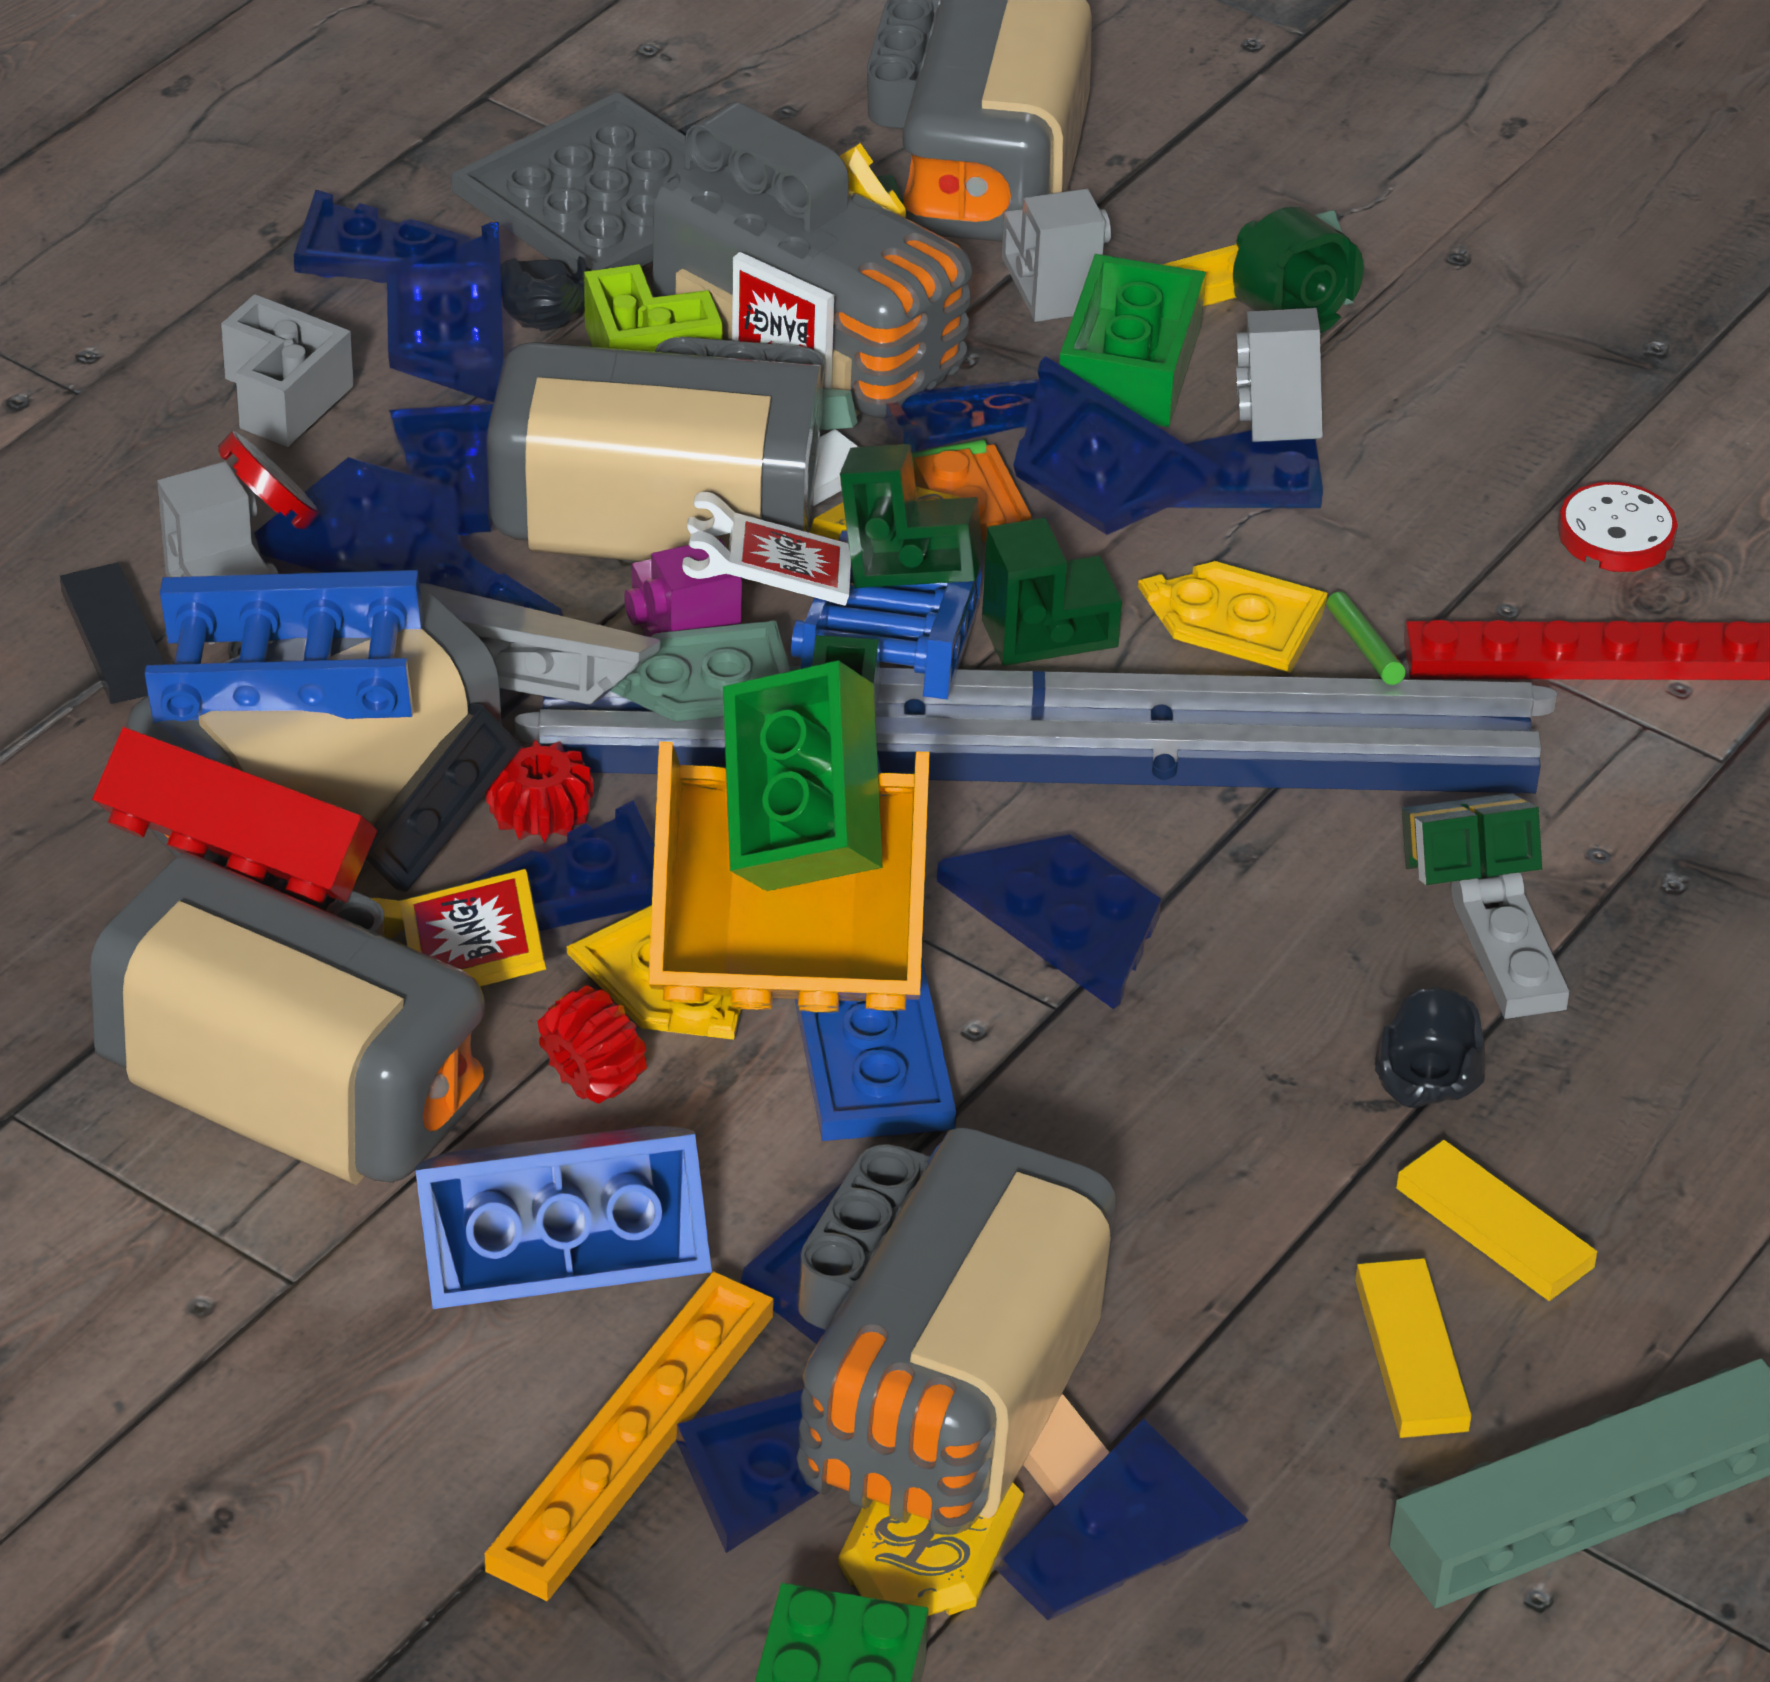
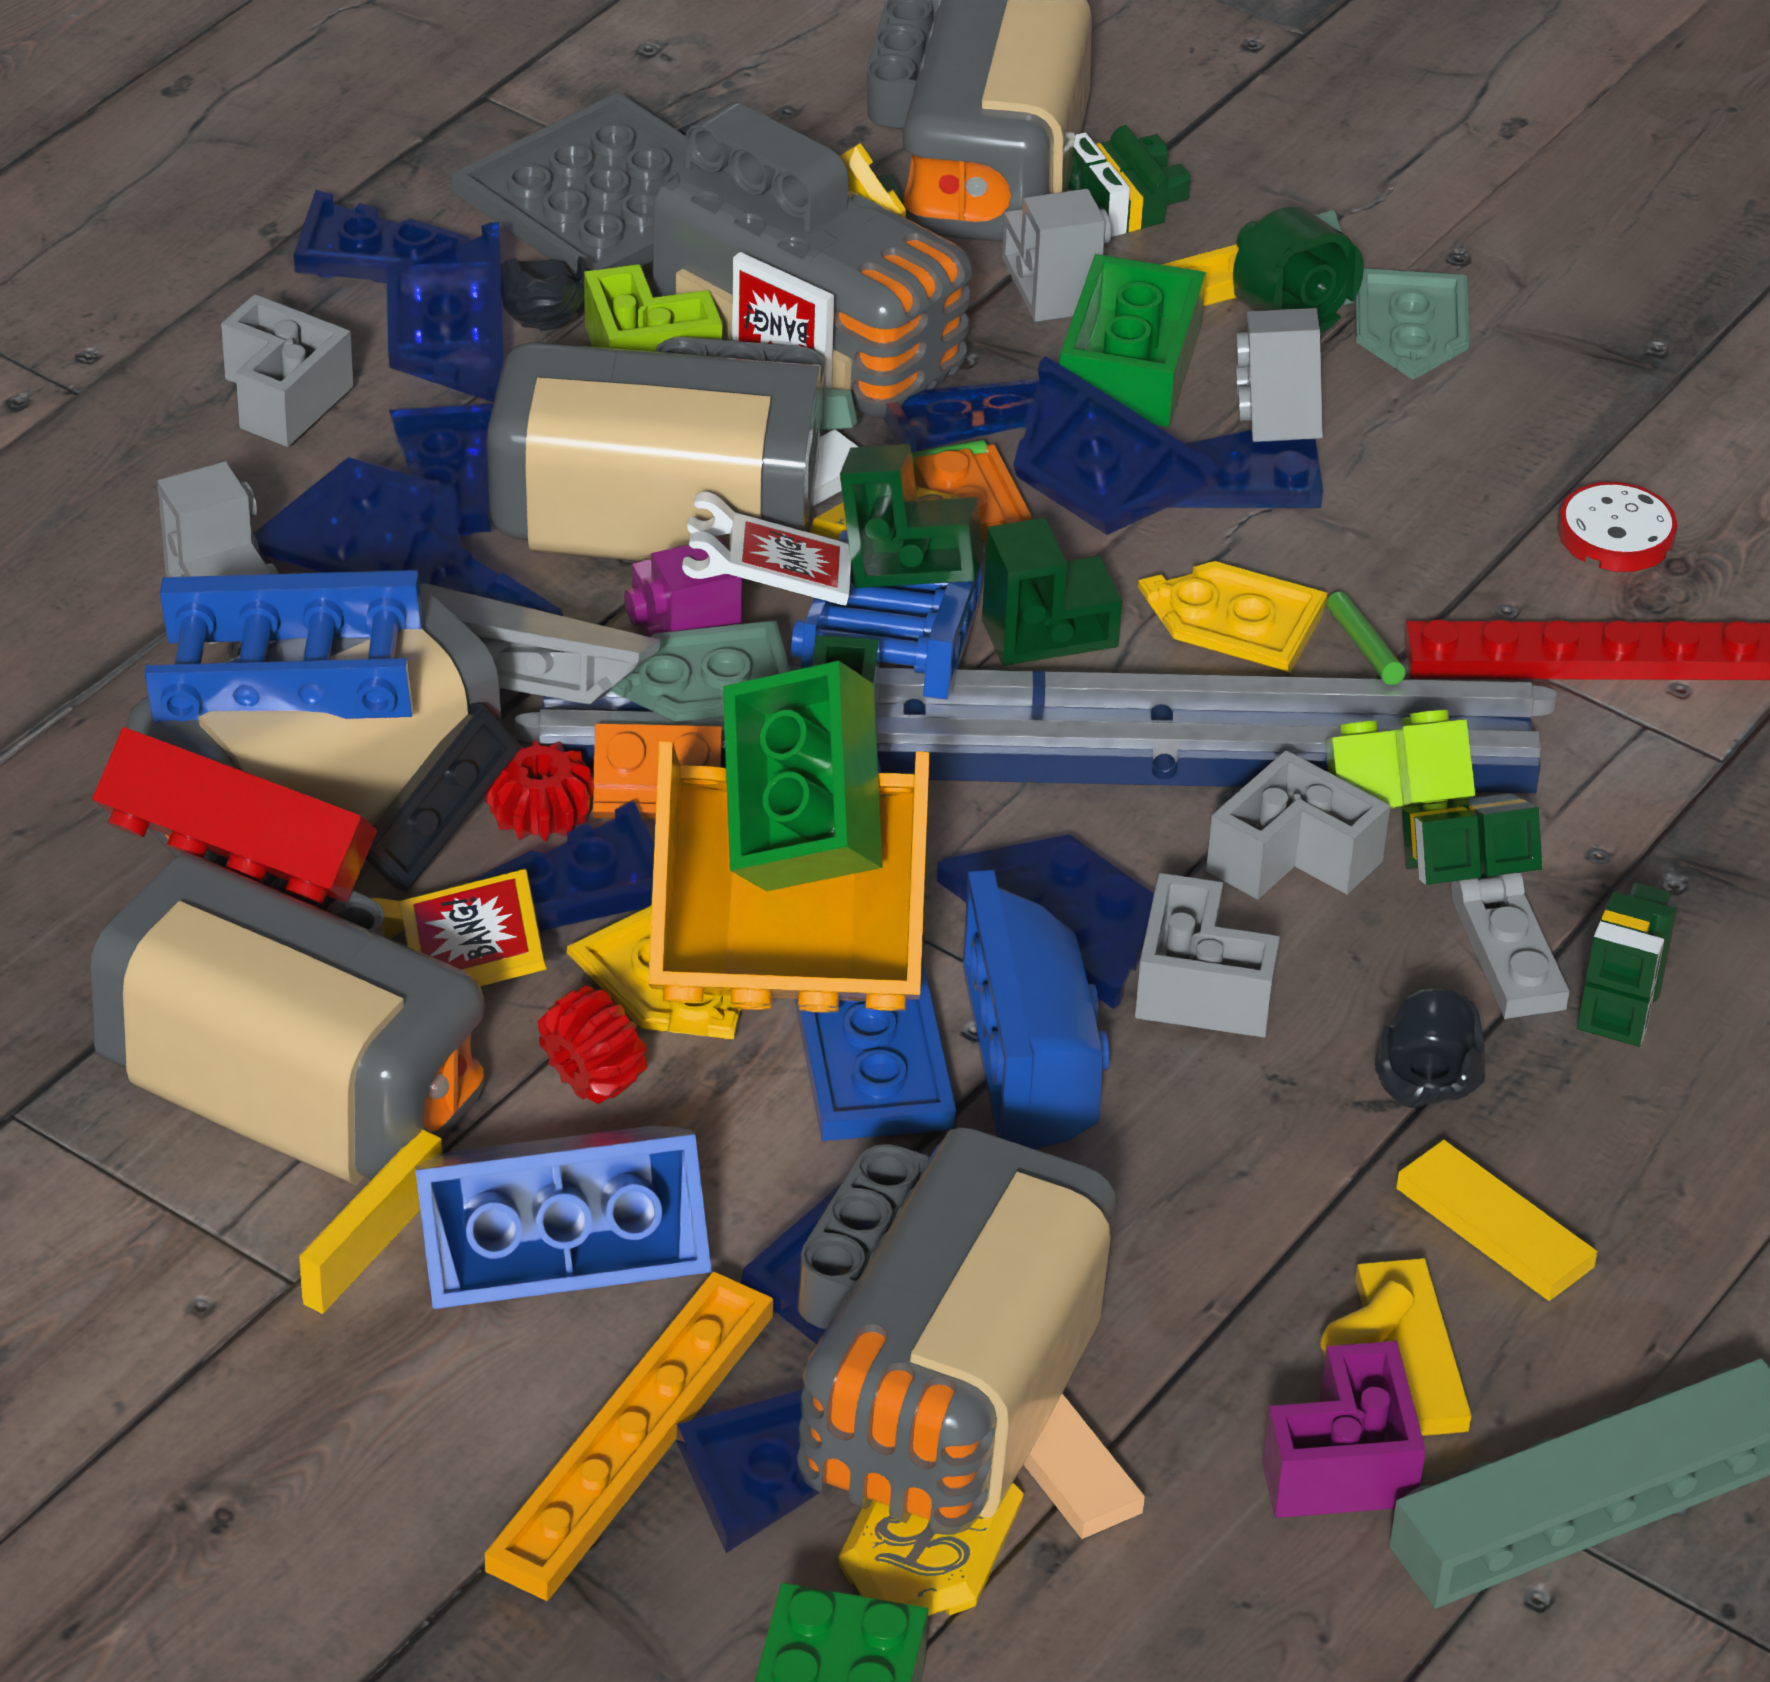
(111, 629): black tile -> none
(268, 480): red tile -> none
(365, 1226): none -> yellow tile
(629, 762): none -> orange plate
(1031, 1017): none -> blue windscreen
(1118, 1522): clear blue wing -> none
(1129, 178): none -> dark green hips
(1200, 971): none -> light grey brick
(1298, 820): none -> light grey brick
(1351, 1447): none -> magenta brick
(1371, 1322): none -> yellow arm
(1406, 766): none -> lime brick
(1412, 318): none -> sand green tile
(1627, 964): none -> dark green hips

